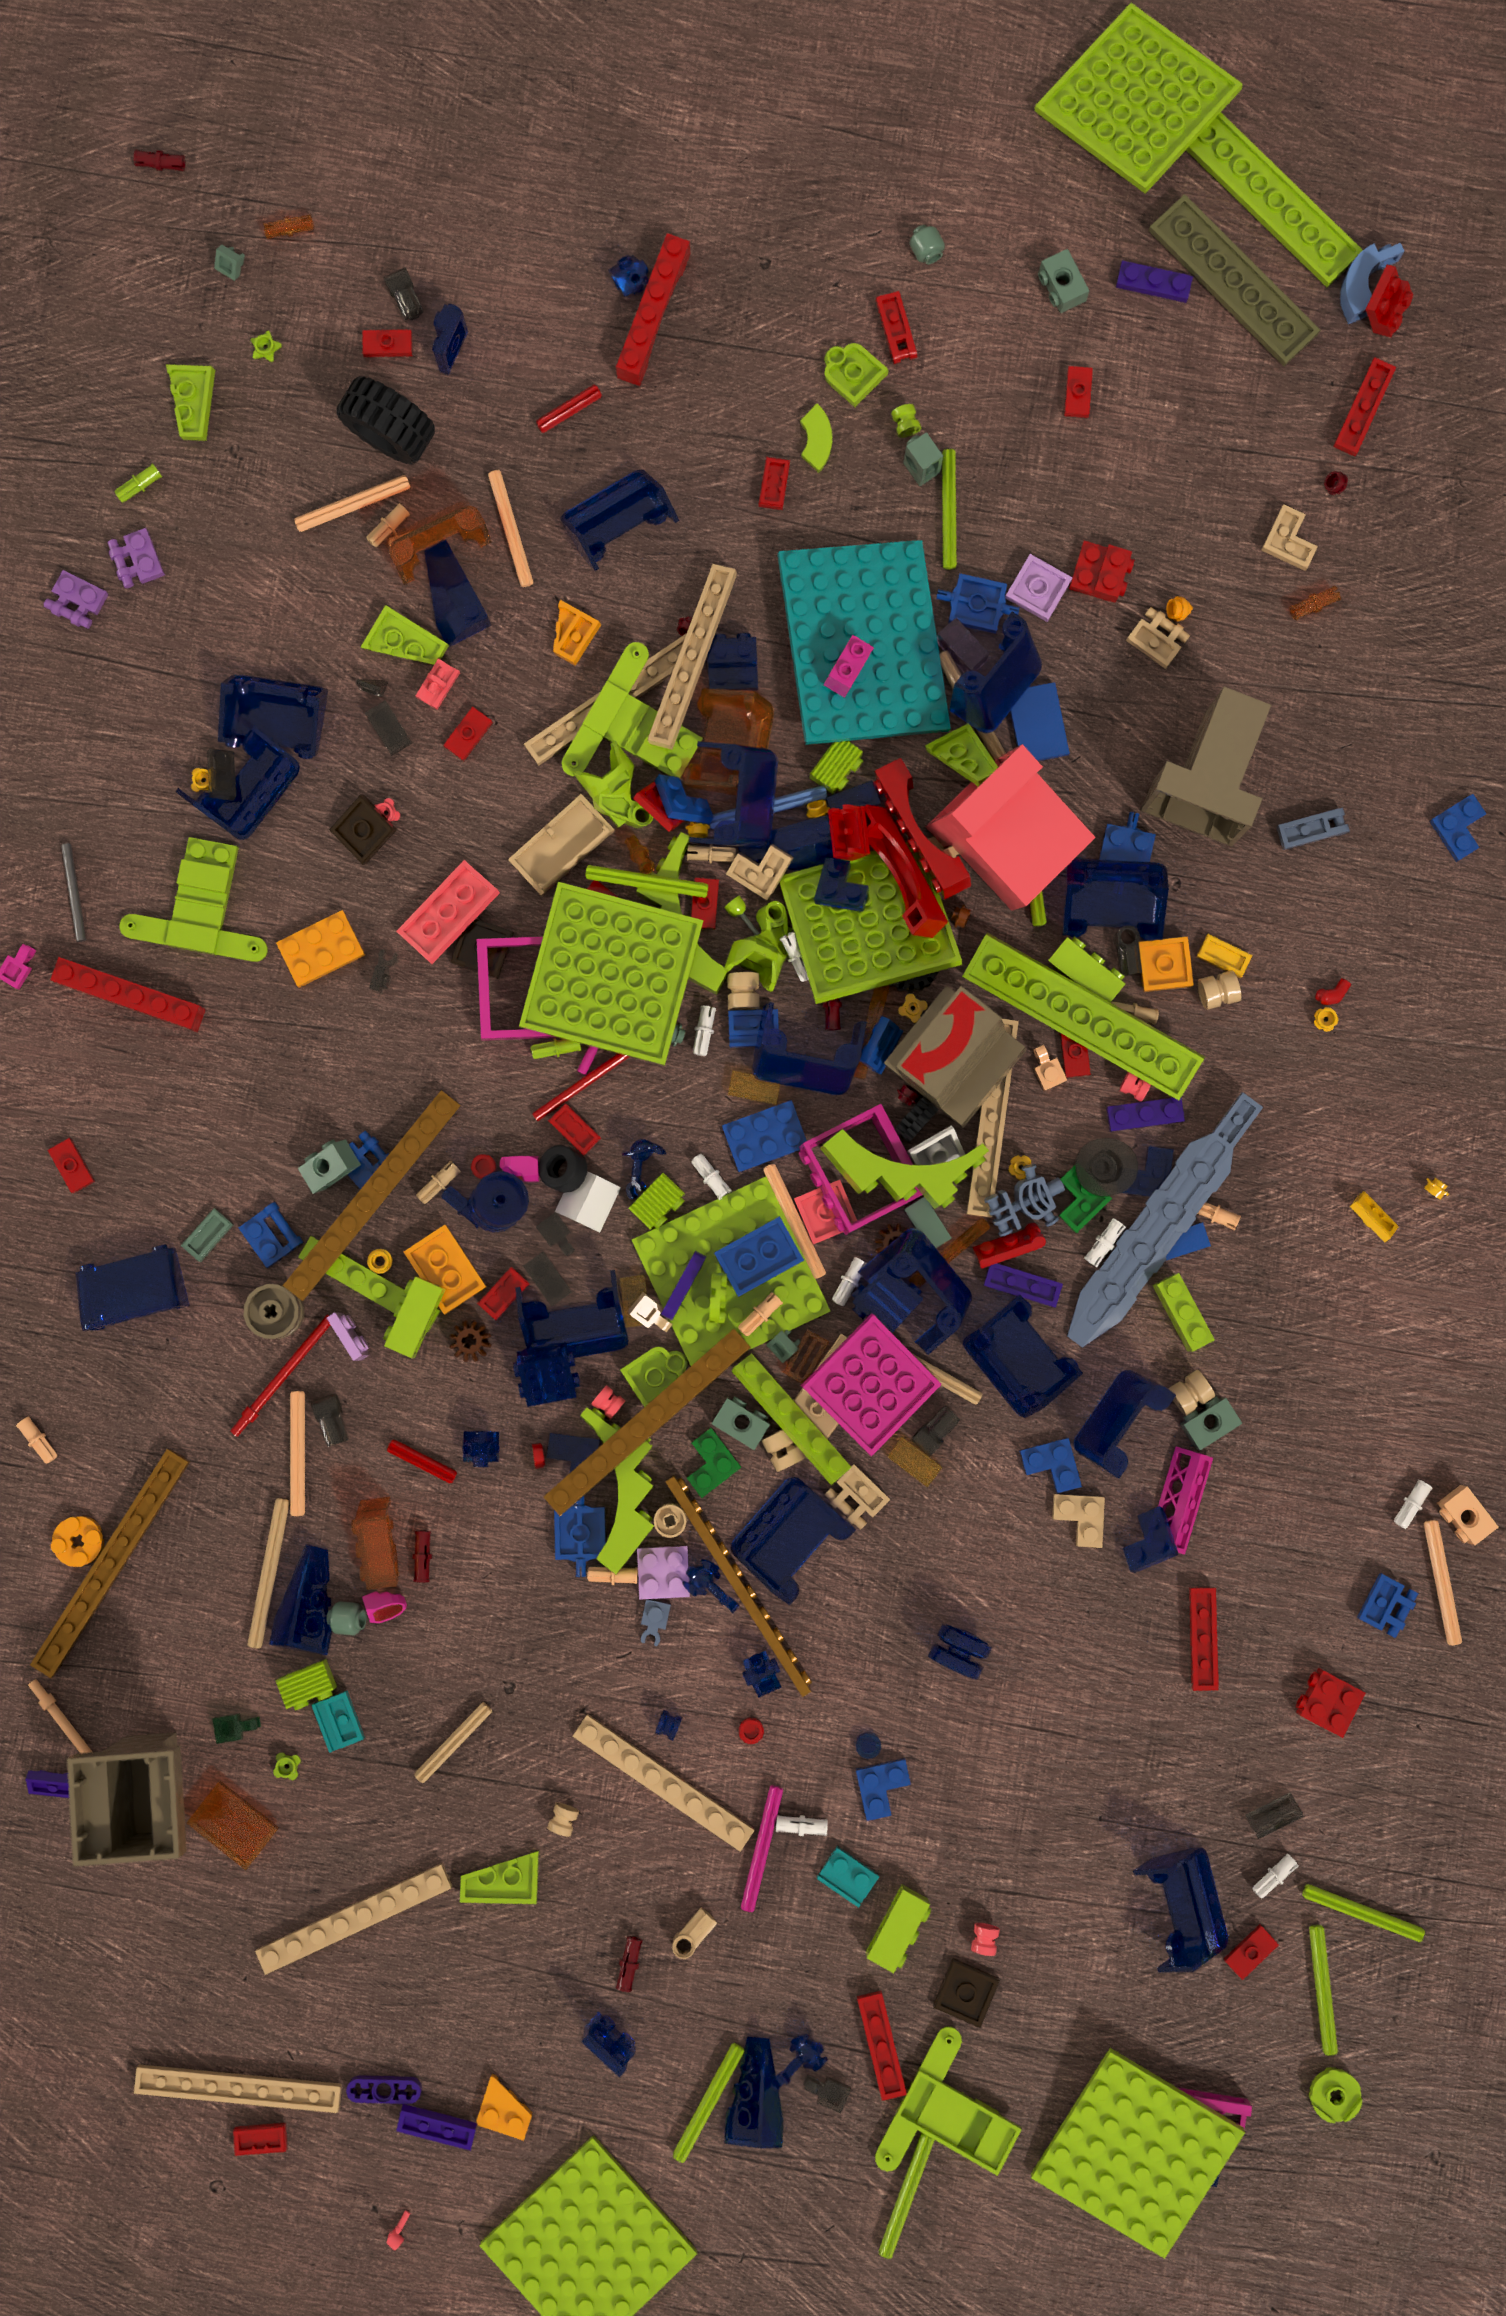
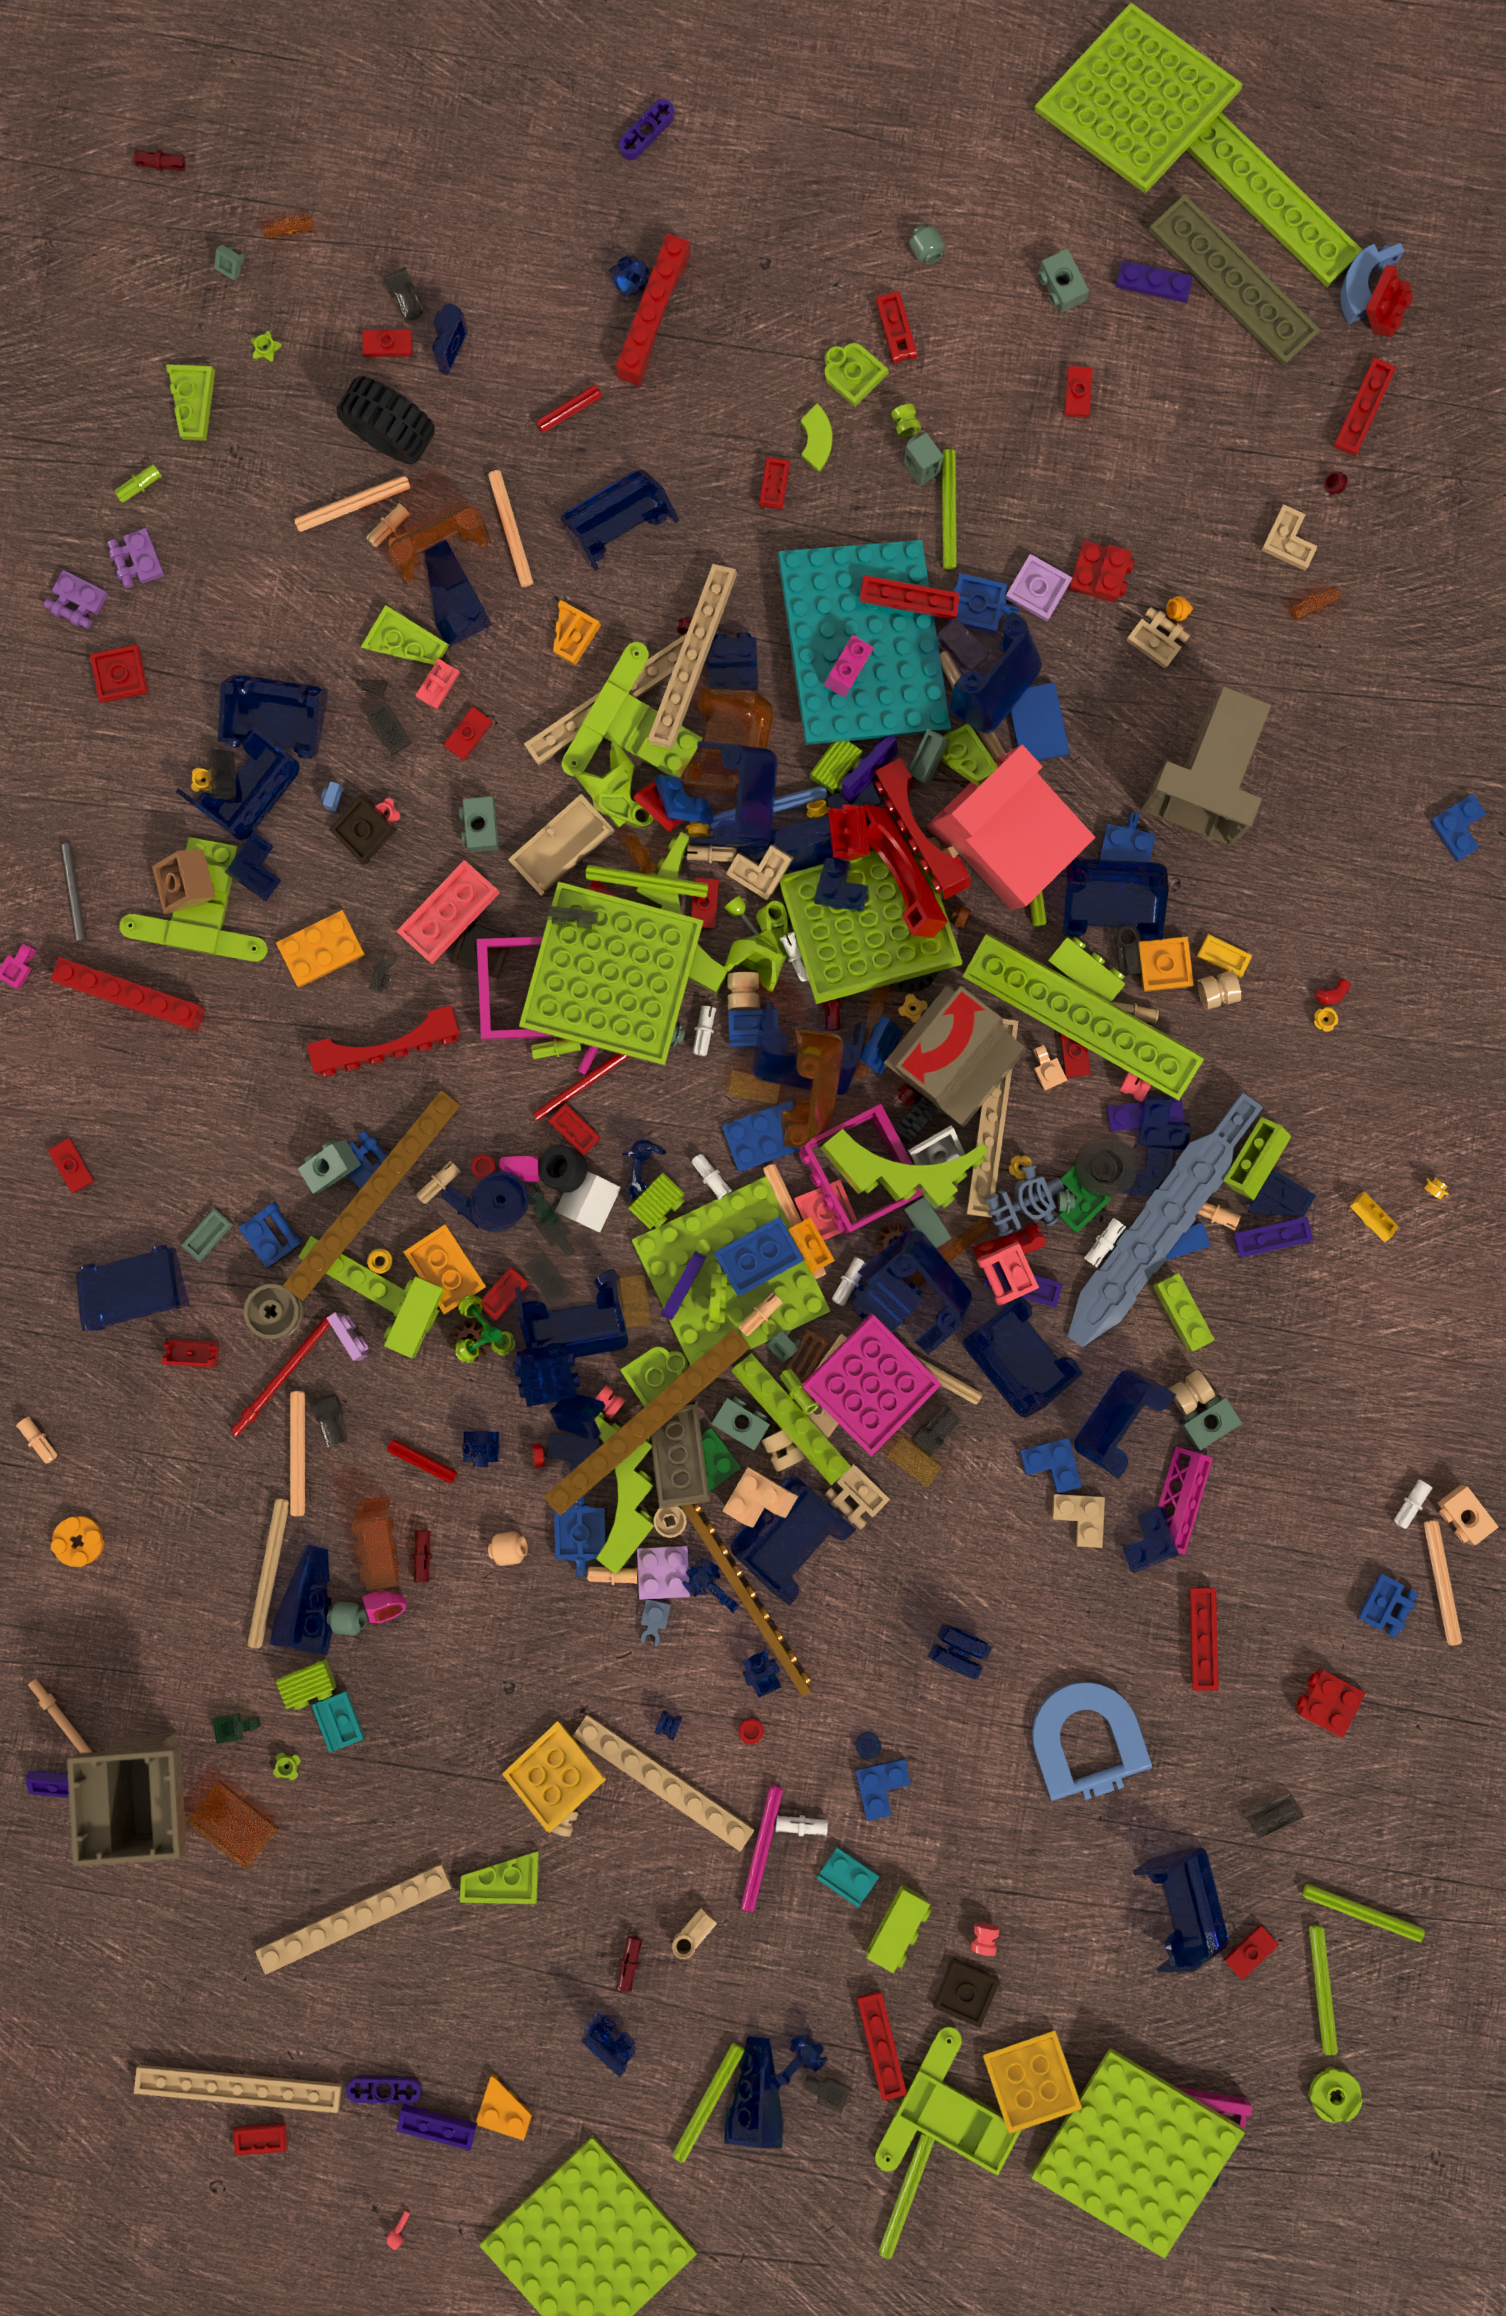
(110, 1563): pearl gold plate -> none
(119, 673): none -> red plate
(183, 880): none -> medium nougat slope
(191, 1353): none -> red hinge
(247, 867): none -> clear blue plate
(331, 796): none -> medium blue plate
(438, 1027): none -> red arch
(453, 1742): tan axle -> none
(468, 1349): none -> lime plant
(479, 809): none -> sand green brick
(508, 1548): none -> light nougat head
(542, 1207): none -> clear green plate
(554, 1776): none -> yellow plate
(578, 1416): none -> clear blue panel
(583, 918): none -> clear smoke plate
(604, 1280): none -> clear blue tile
(647, 118): none -> dark purple beam
(648, 1312): plate -> none
(680, 1460): none -> dark tan tile
(756, 1493): none -> light nougat brick
(793, 1384): none -> lime axle
(811, 1245): none -> light orange plate
(821, 1059): none -> clear orange windscreen
(865, 772): none -> dark purple plate
(909, 597): none -> red plate
(928, 756): none -> sand green tile
(1015, 1269): none -> coral plate
(1032, 2082): none -> yellow plate
(1048, 1748): none -> medium blue piece
(1066, 1201): none -> sand green plate
(1157, 1130): none -> clear blue plate
(1257, 1158): none -> lime brick
(1273, 1237): none -> dark purple plate
(1275, 1876): white axle -> none
(1281, 1197): none -> clear blue wing
(1312, 829): sand blue plate -> none

